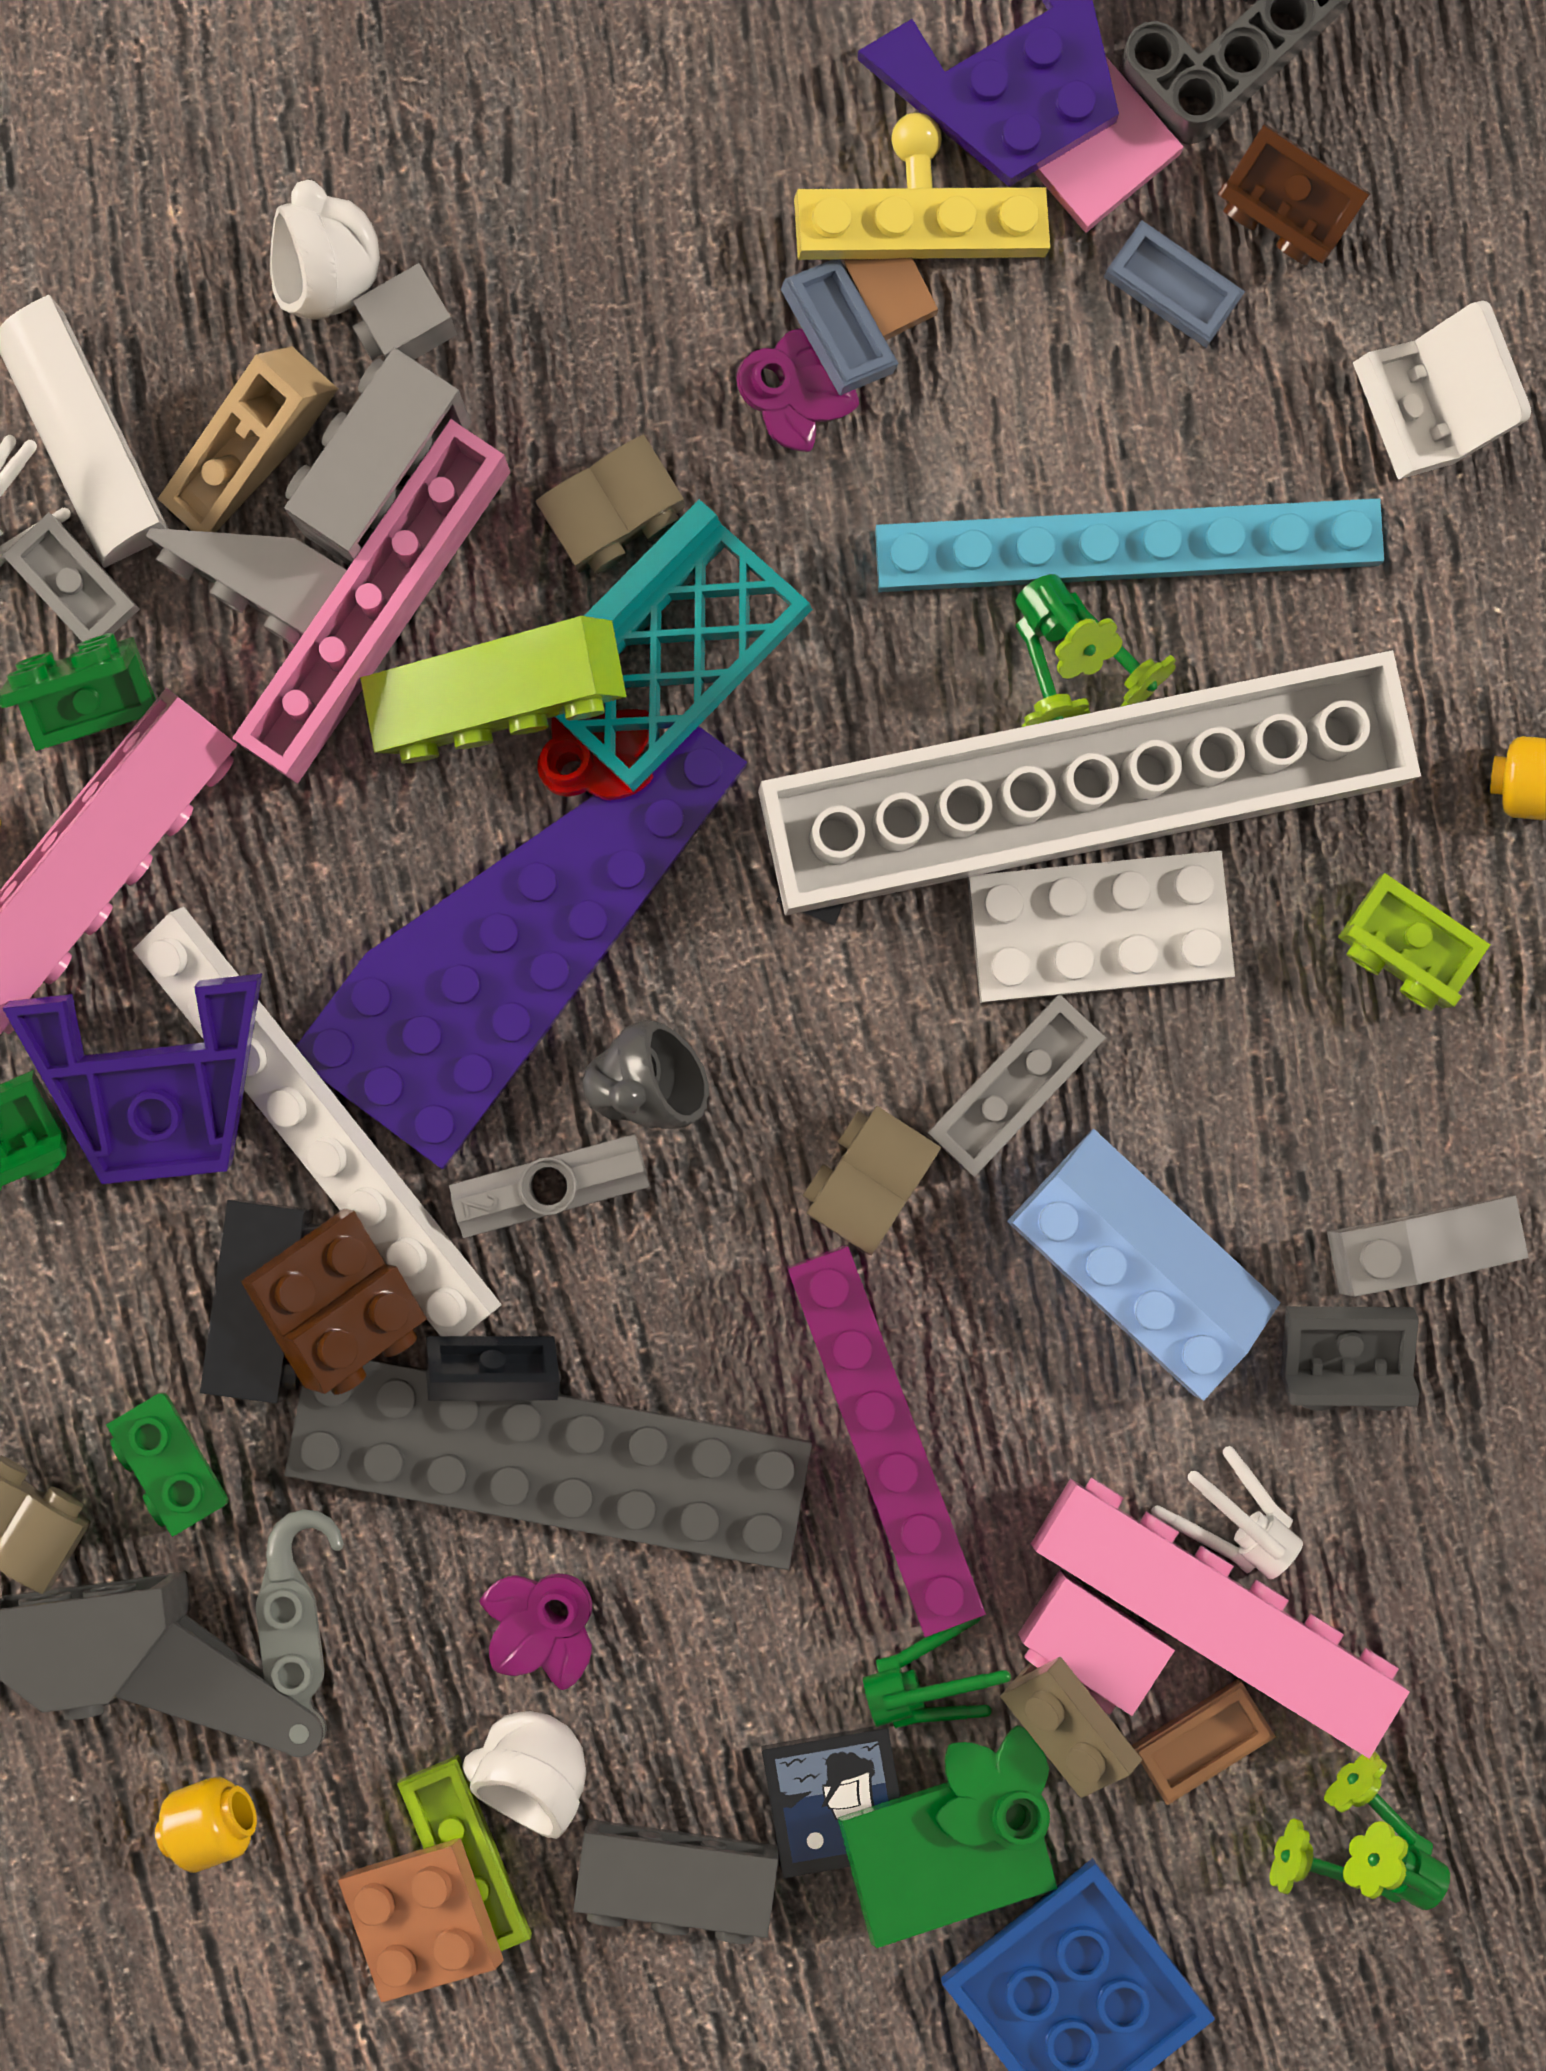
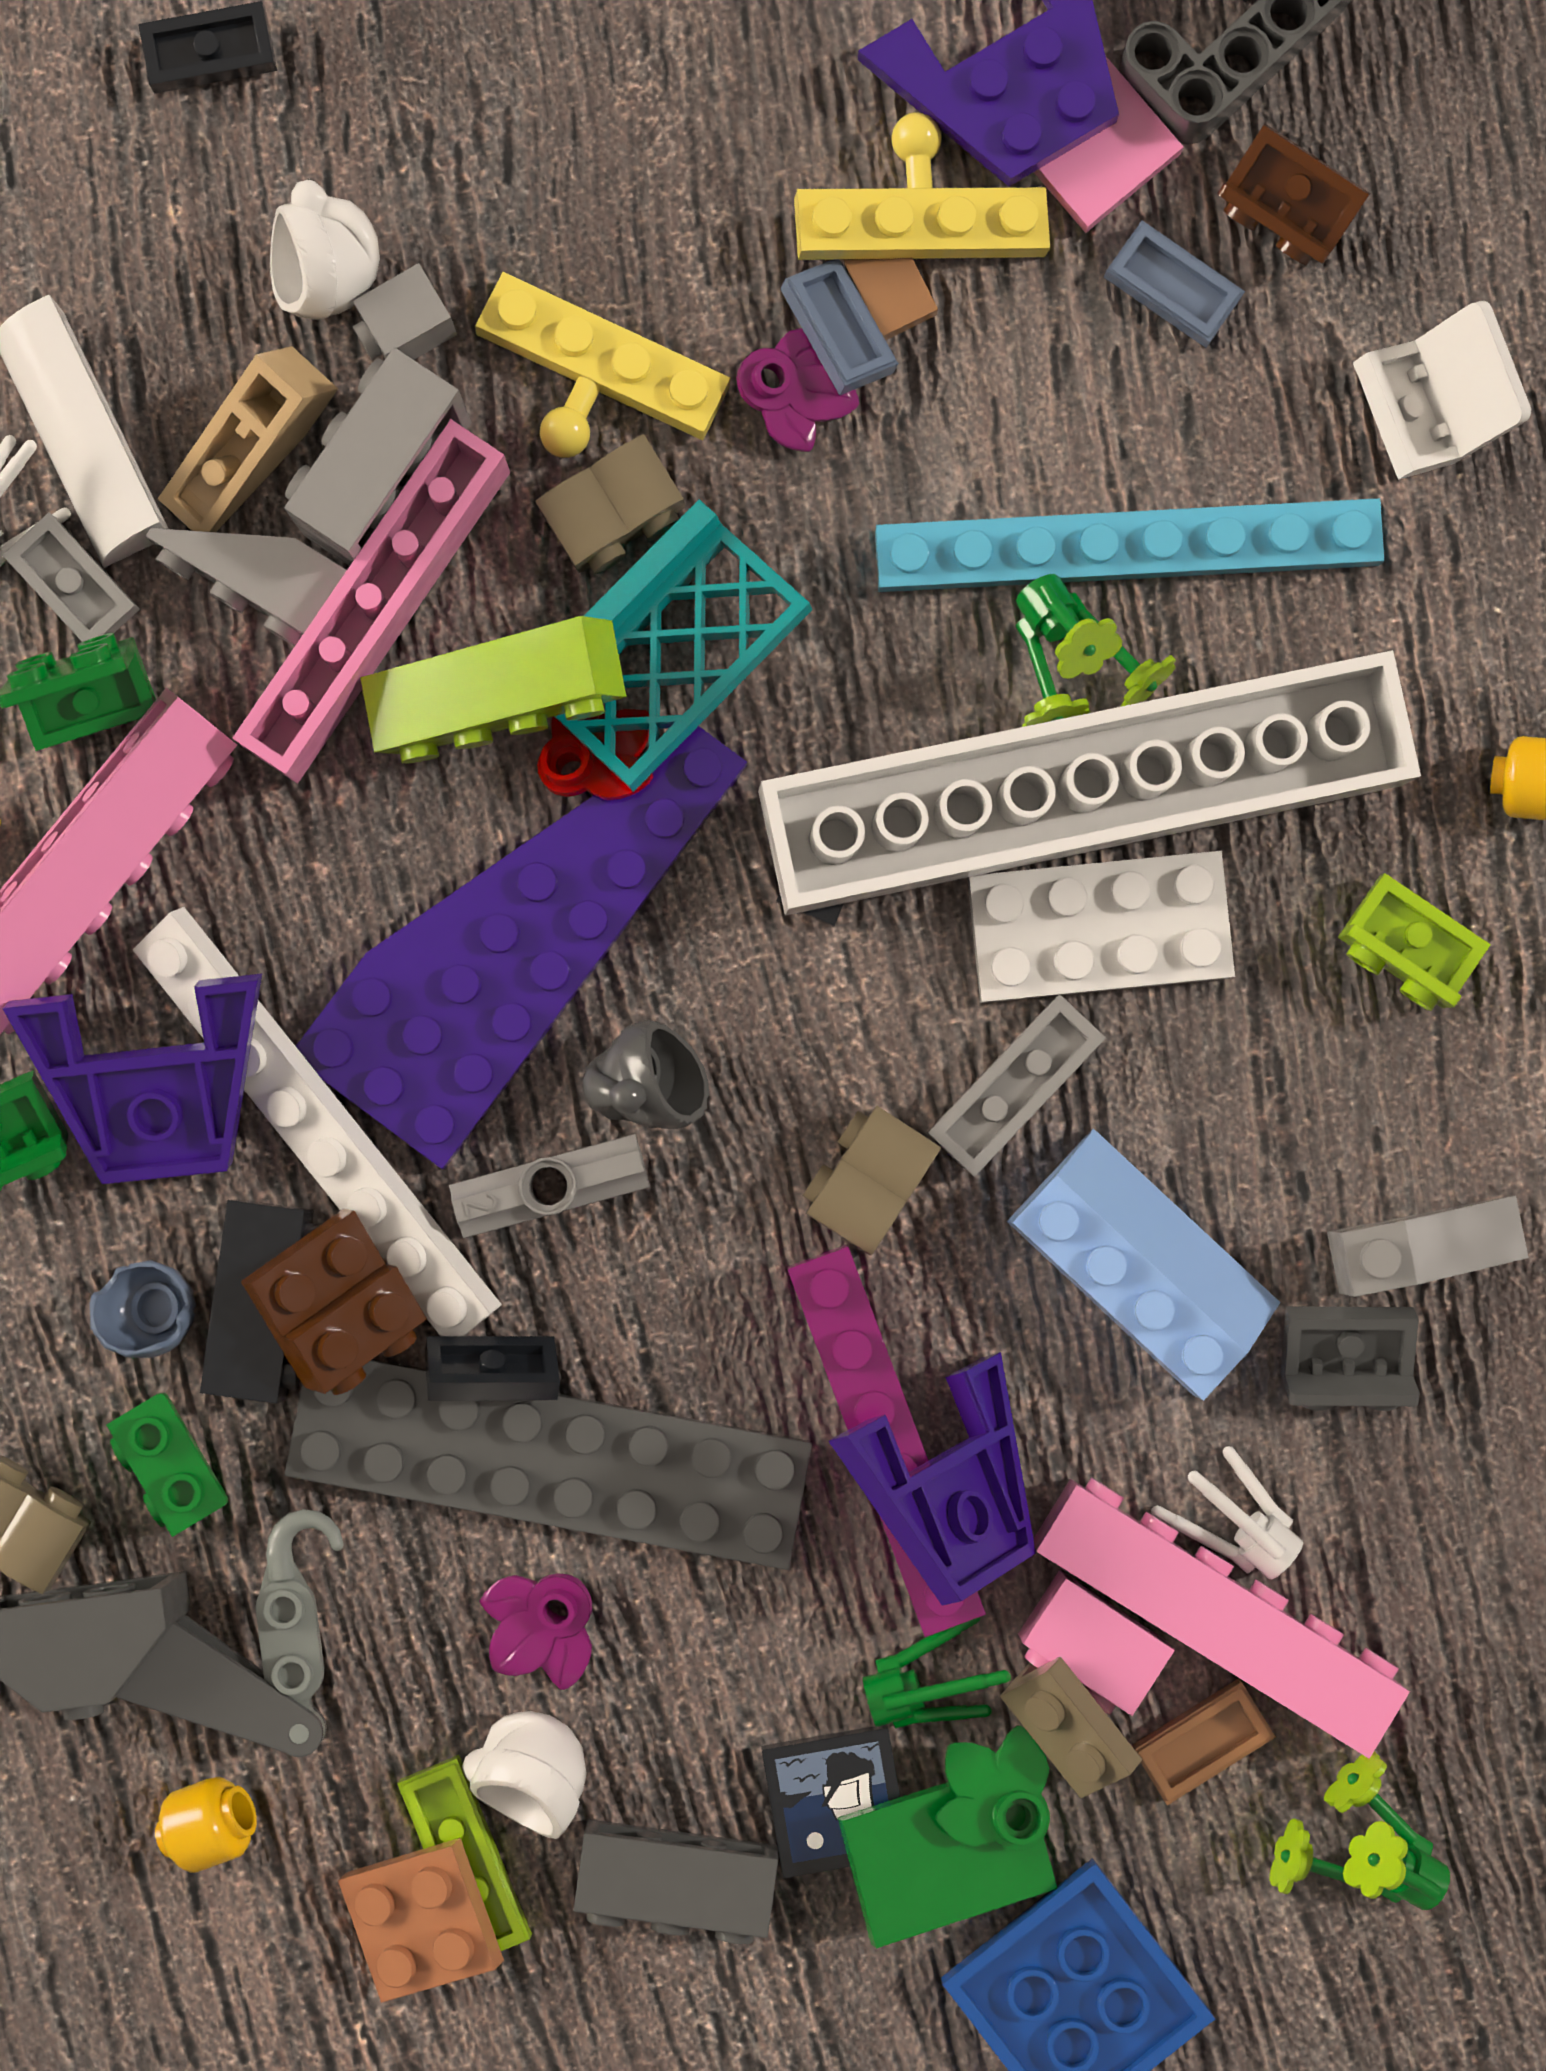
(142, 1310): none -> sand blue hair
(207, 47): none -> black plate
(600, 360): none -> light yellow plate
(963, 1510): none -> dark purple wing

